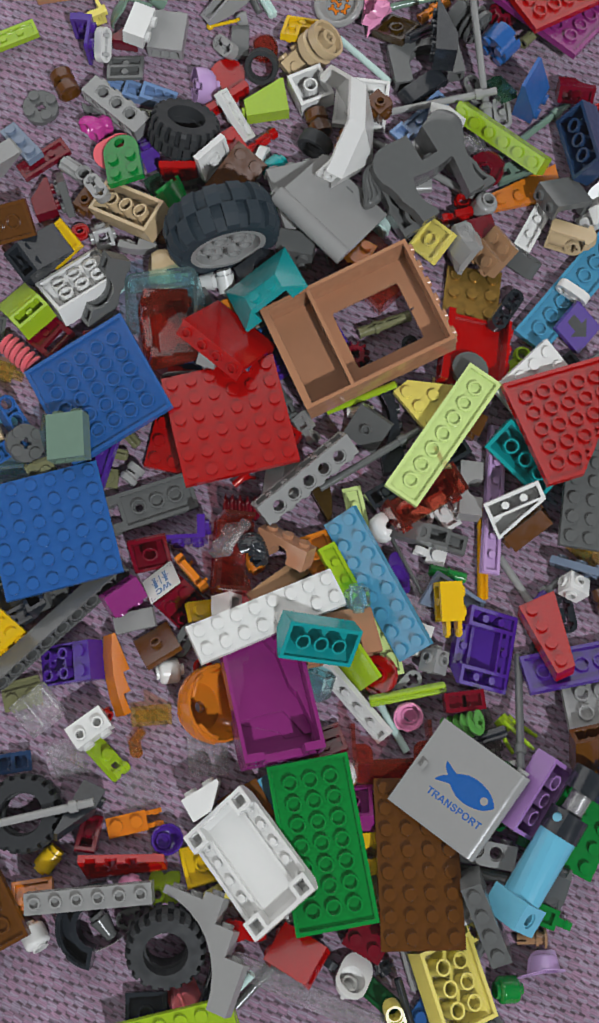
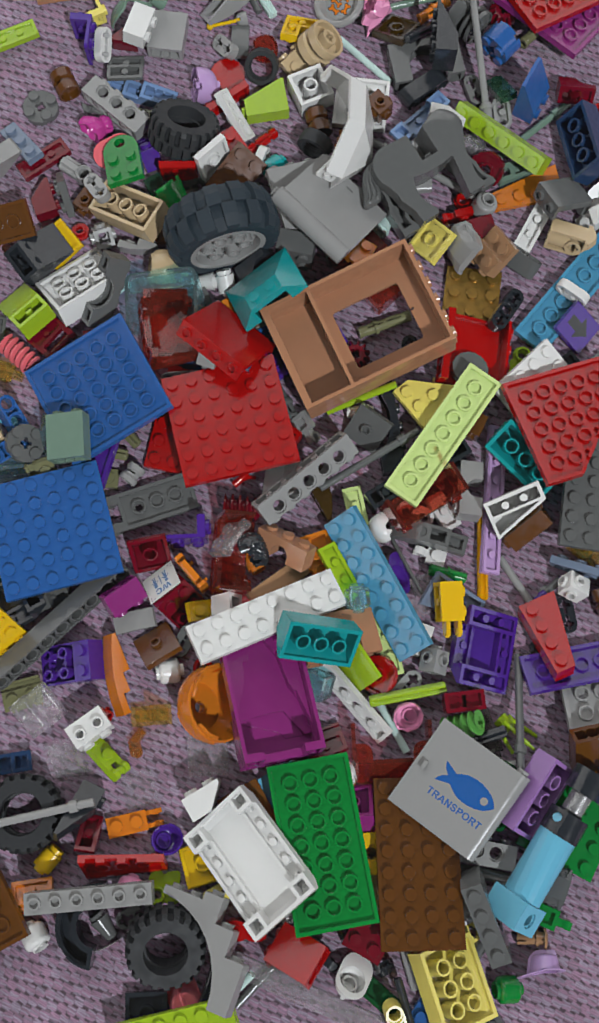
(477, 94): light grey bar -> none

